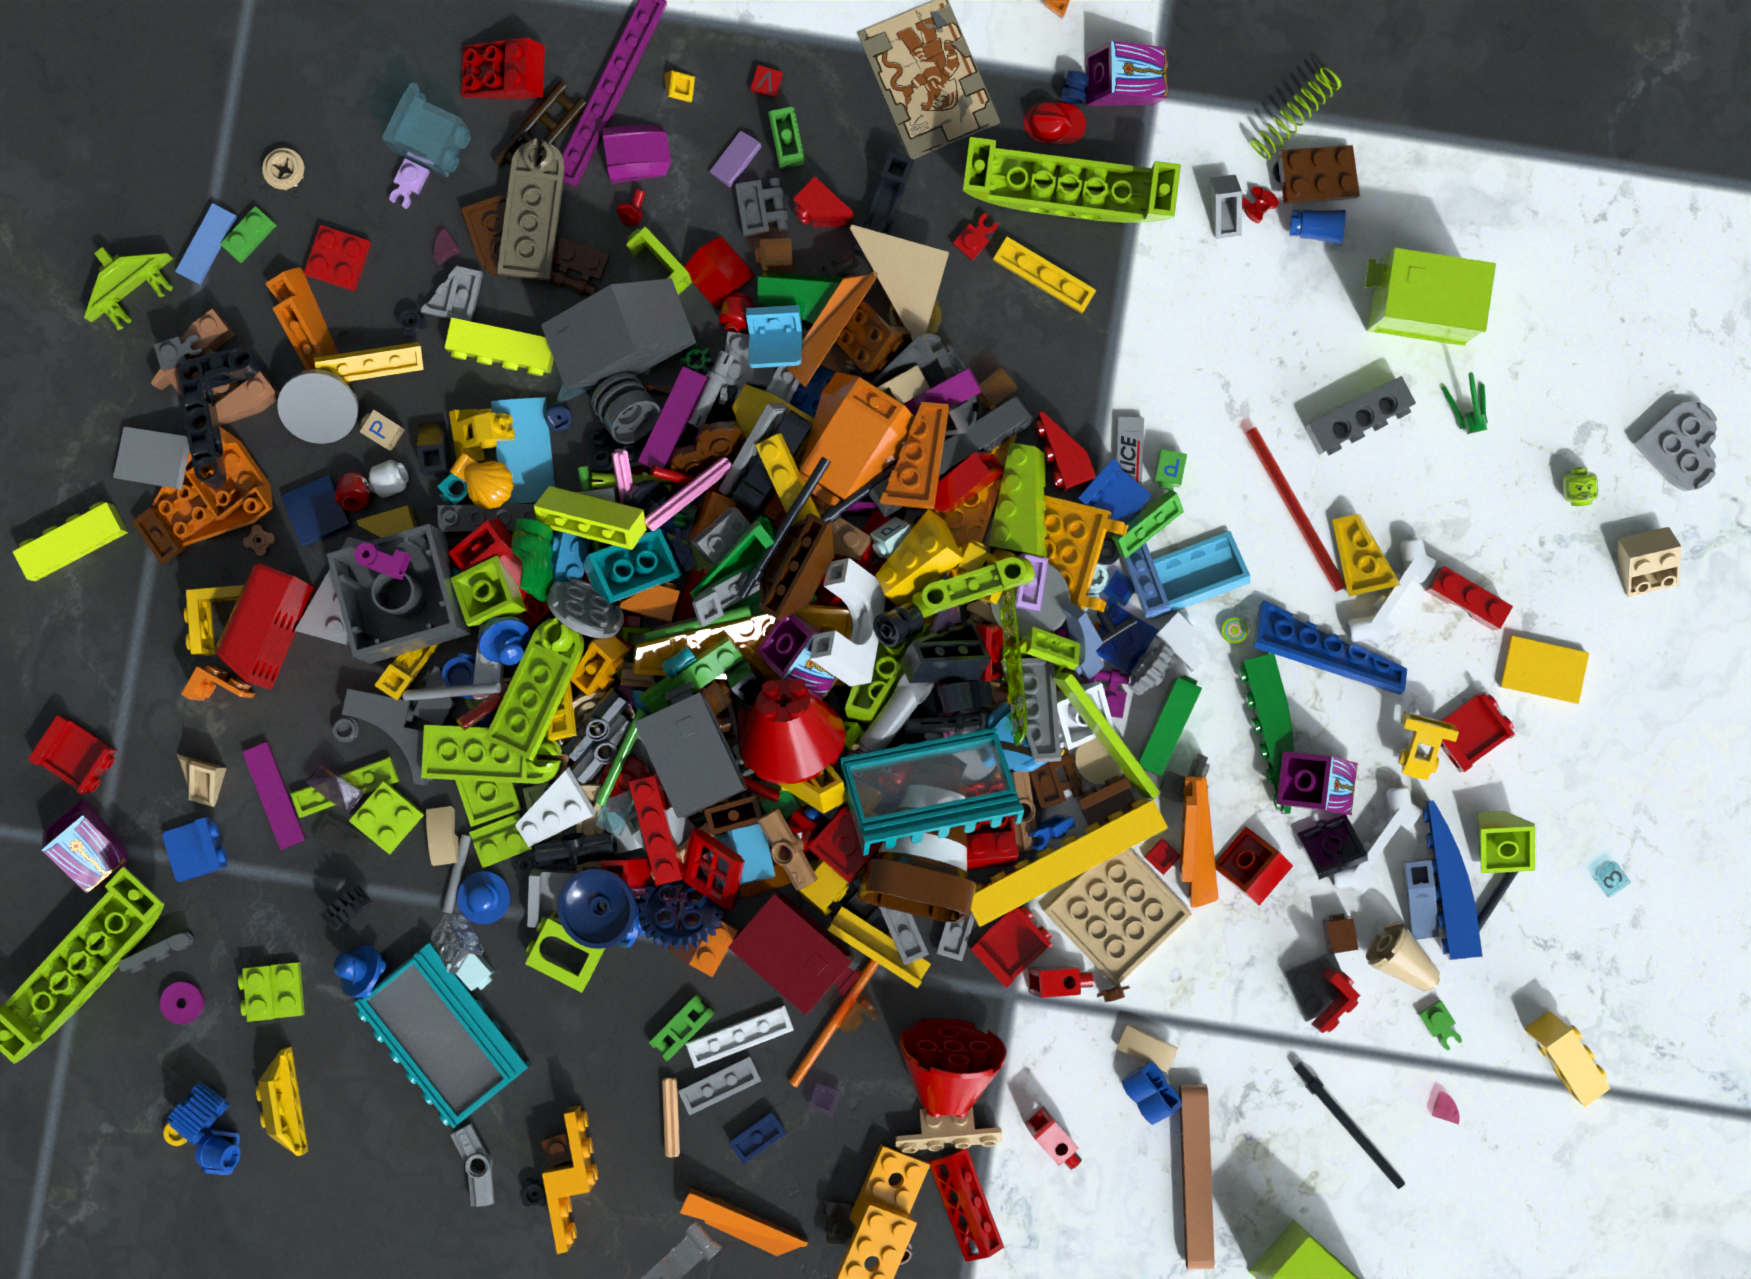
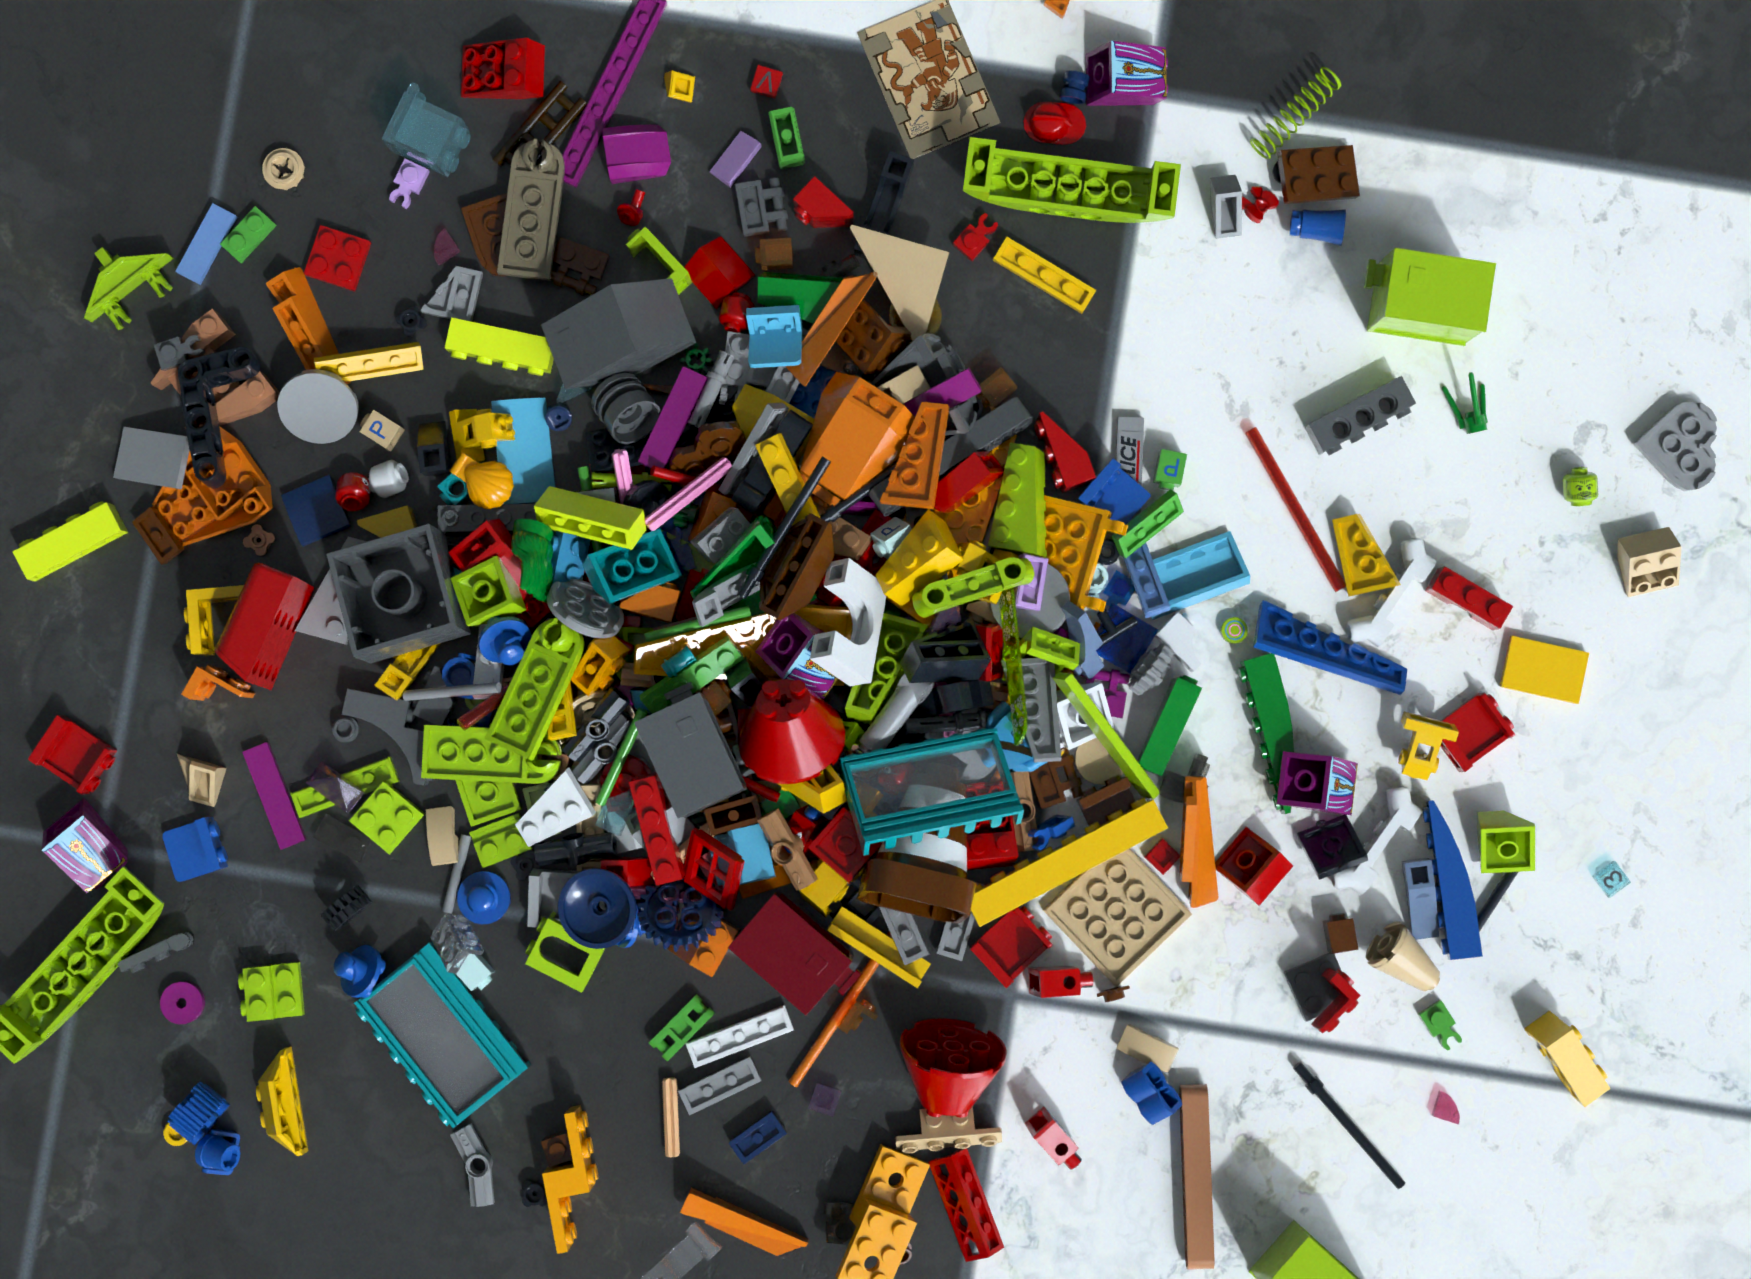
(374, 558): magenta leg -> none
(898, 624): black wheel -> none

